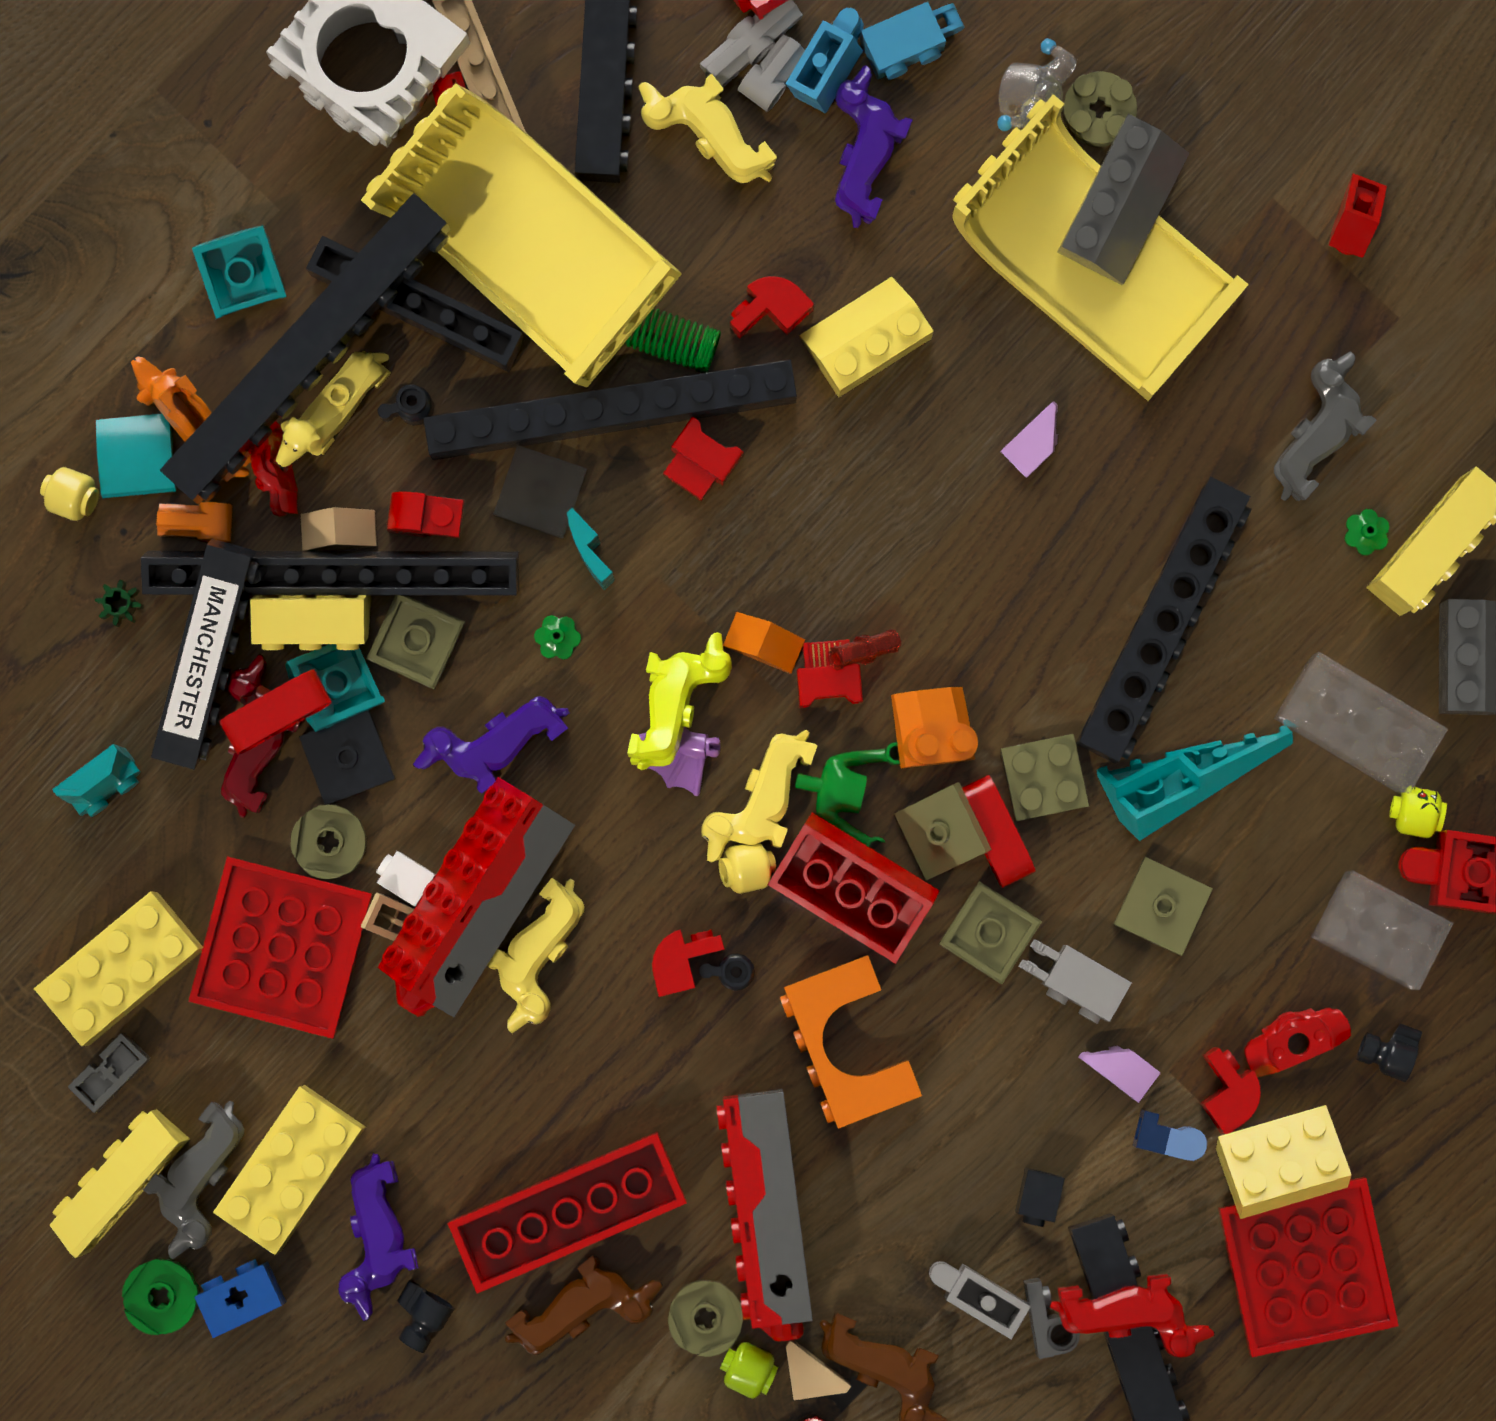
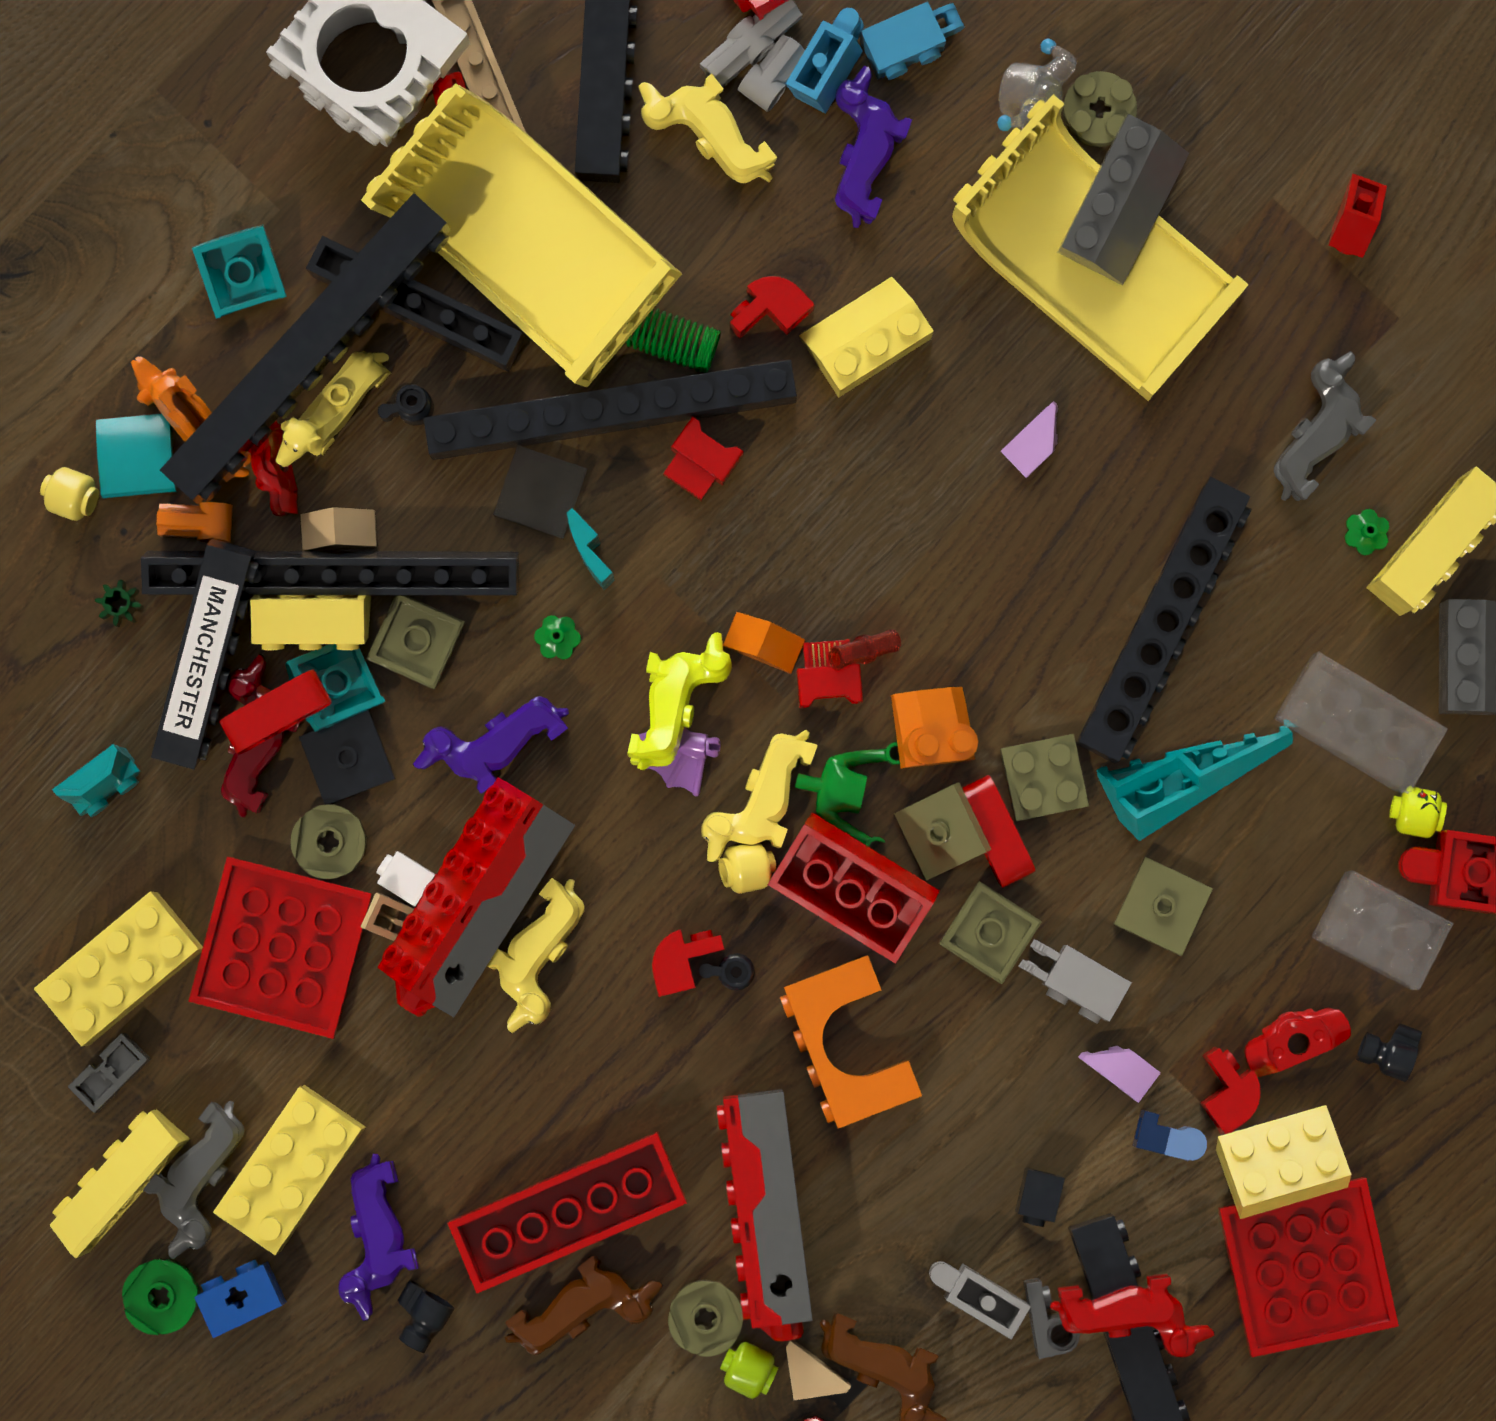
(423, 514): red brick -> none

